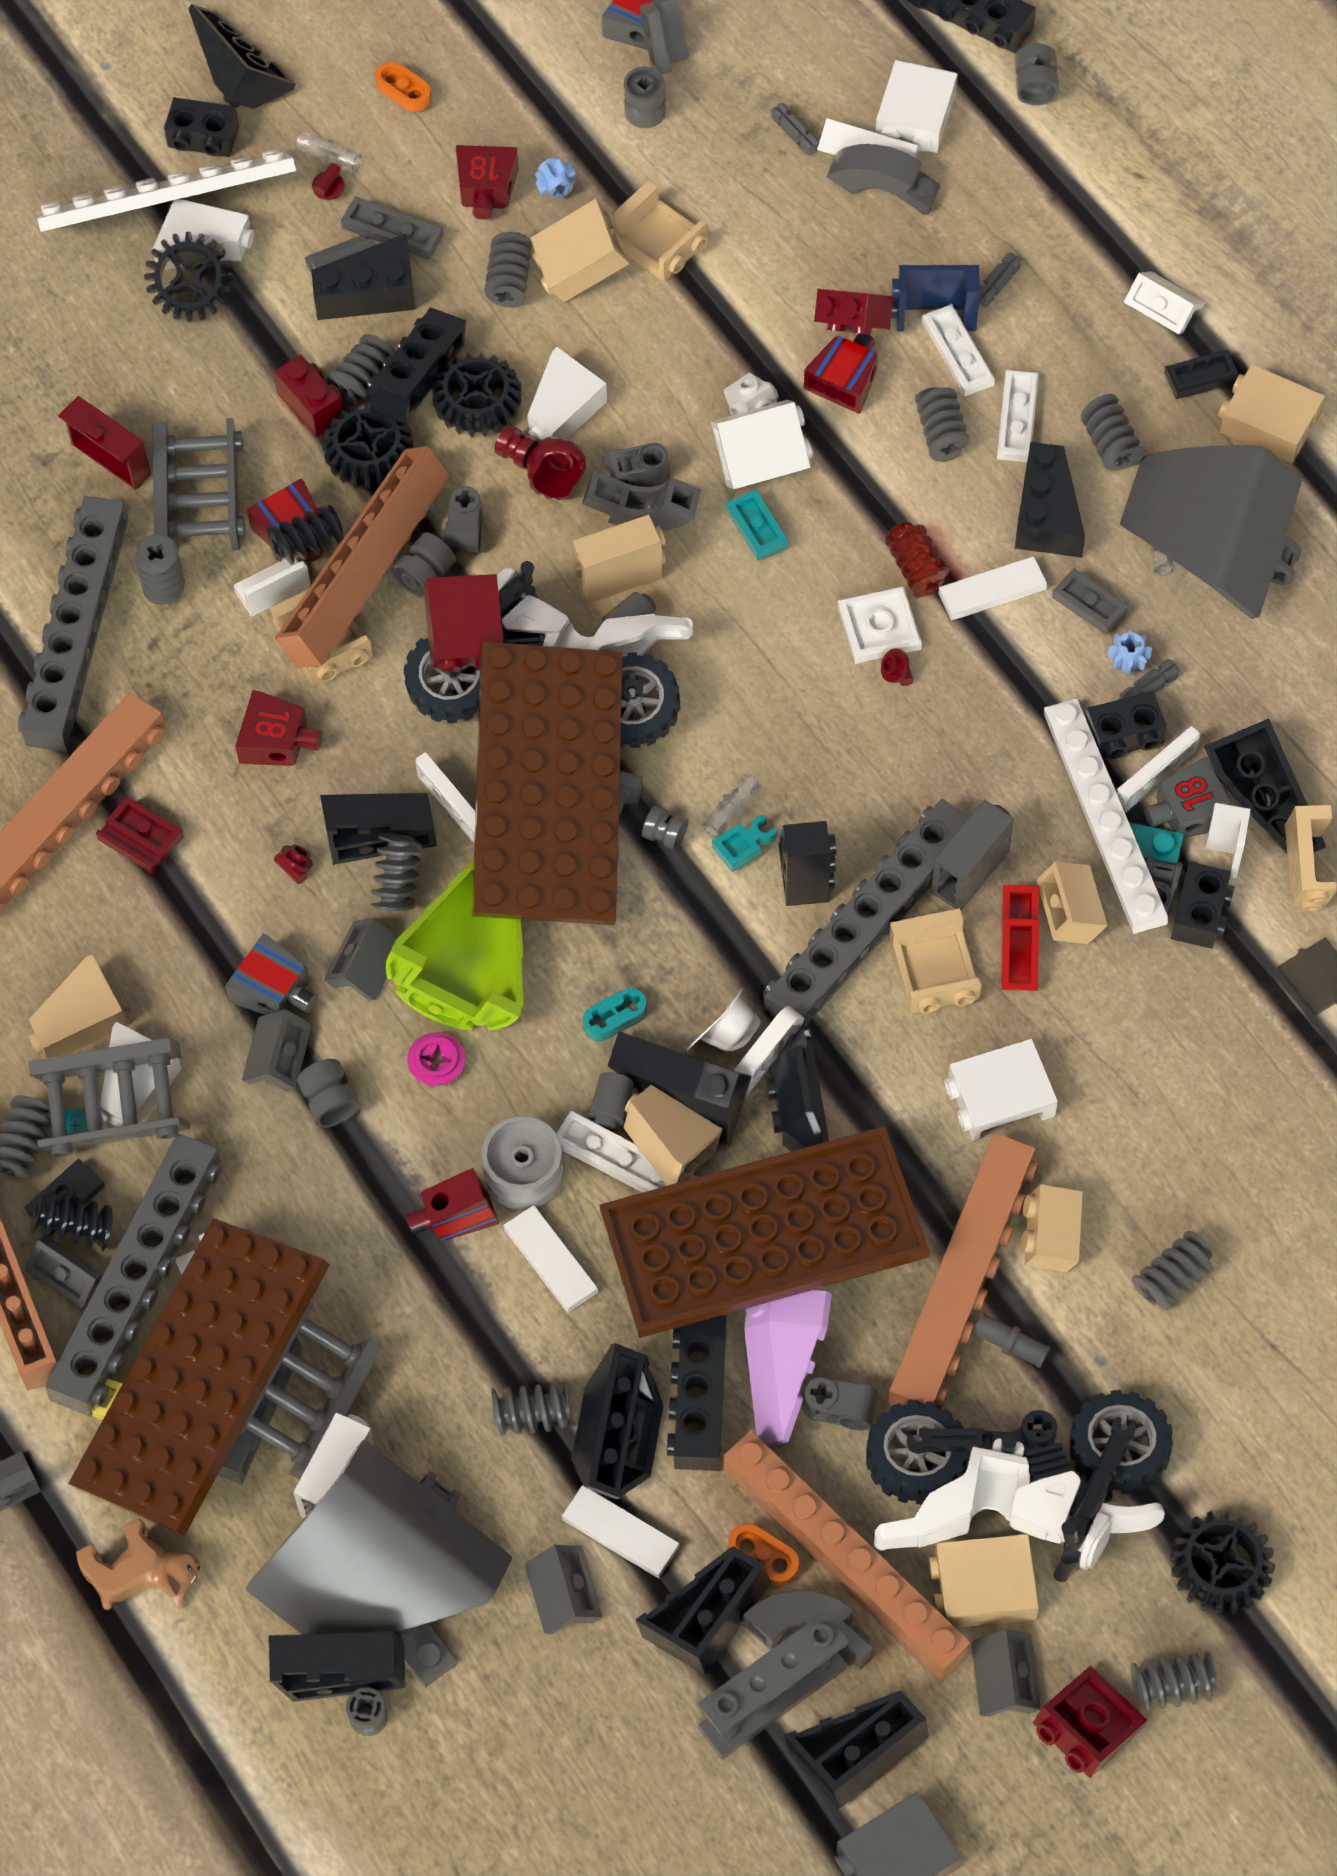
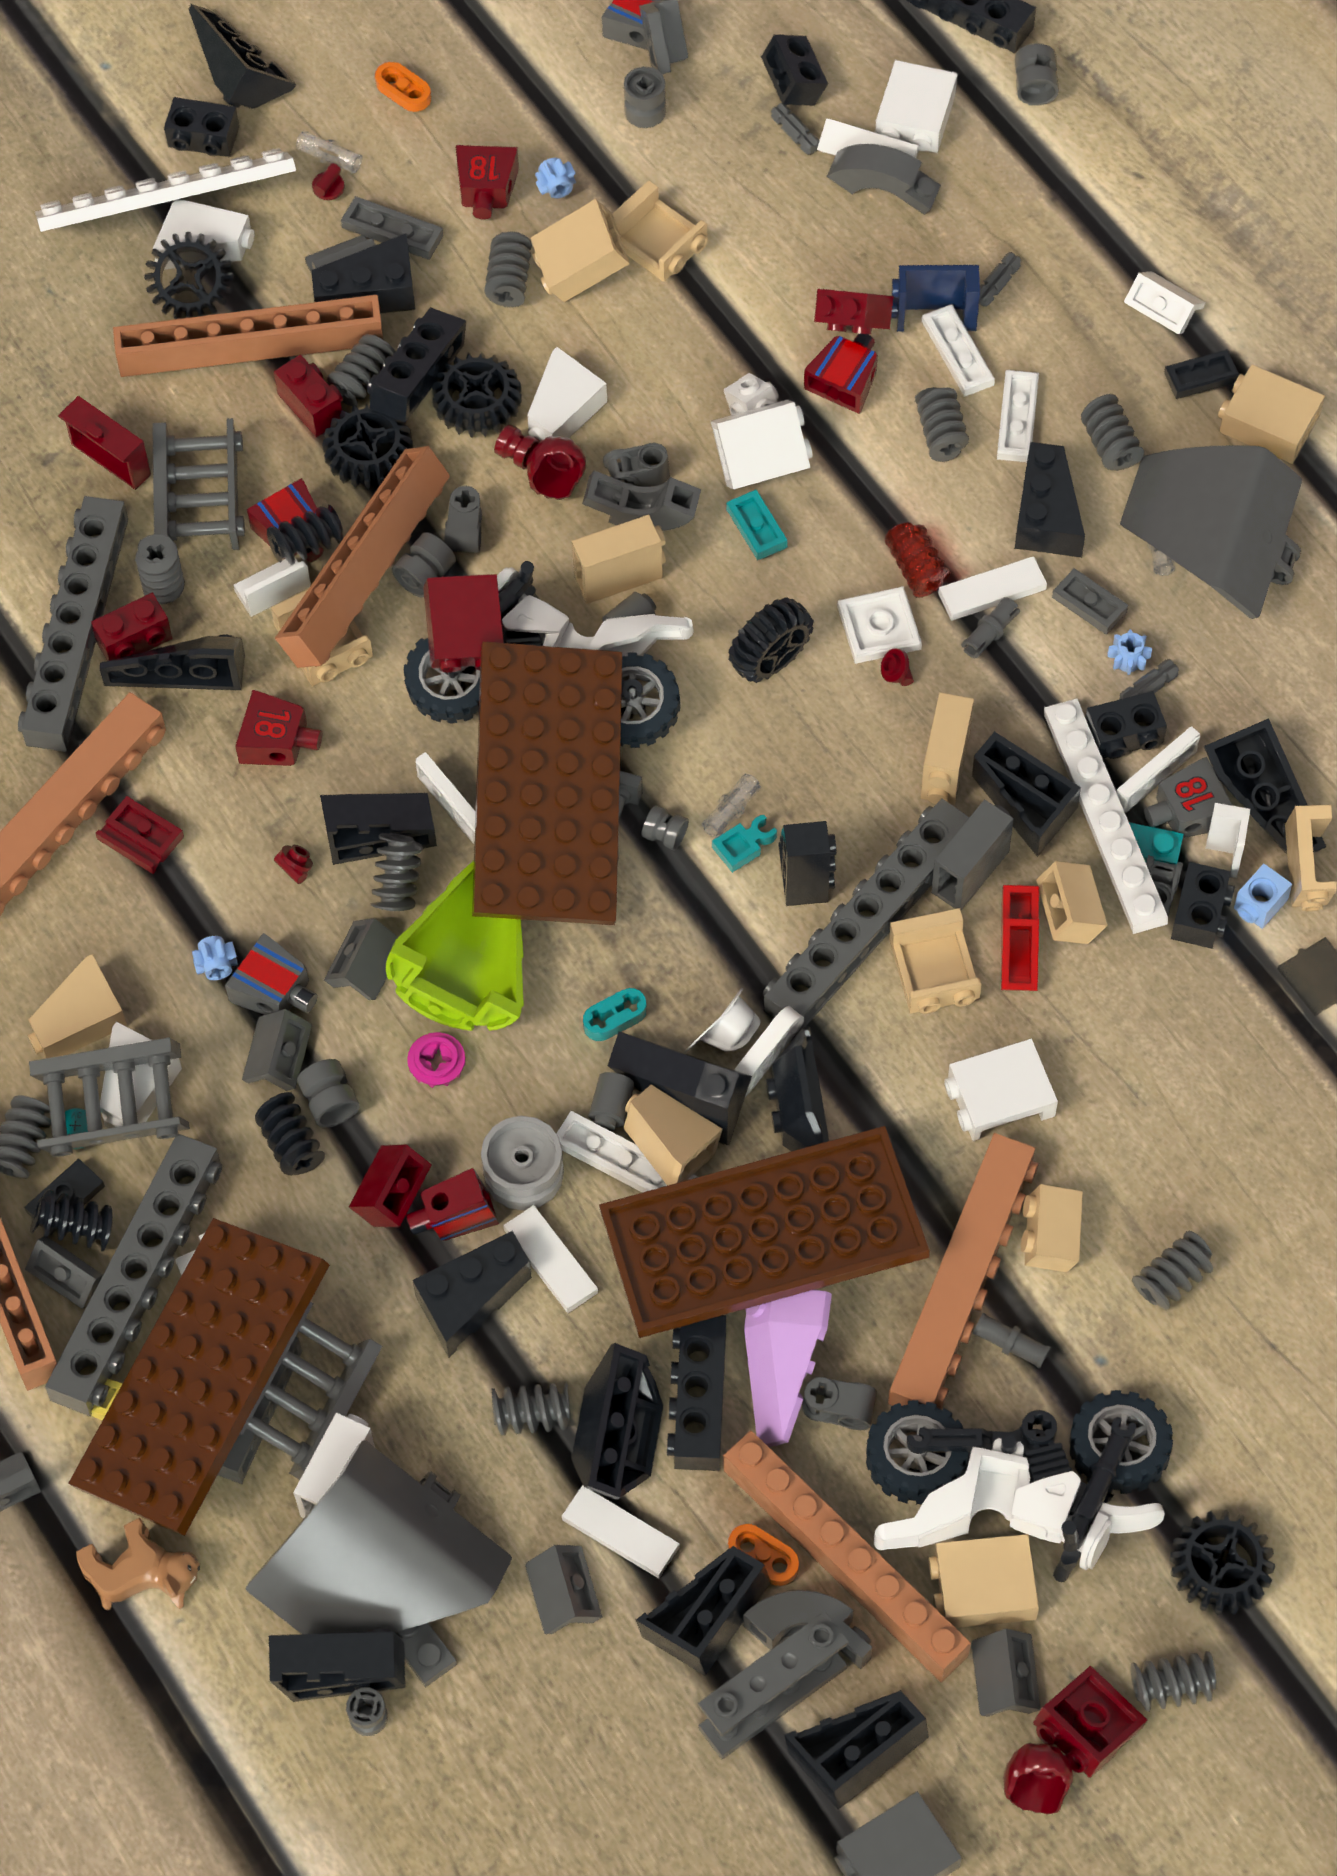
(132, 628): none -> dark red brick
(193, 664): none -> black wedge
(214, 958): none -> light blue gear
(245, 335): none -> nougat brick
(288, 1135): none -> black piece
(390, 1185): none -> dark red brick
(471, 1288): none -> black wedge
(771, 639): none -> black gear
(794, 70): none -> black brick
(947, 748): none -> tan brick
(990, 627): none -> dark grey pin
(1027, 789): none -> black wedge
(1038, 1778): none -> dark red hair
(1266, 884): none -> light blue brick

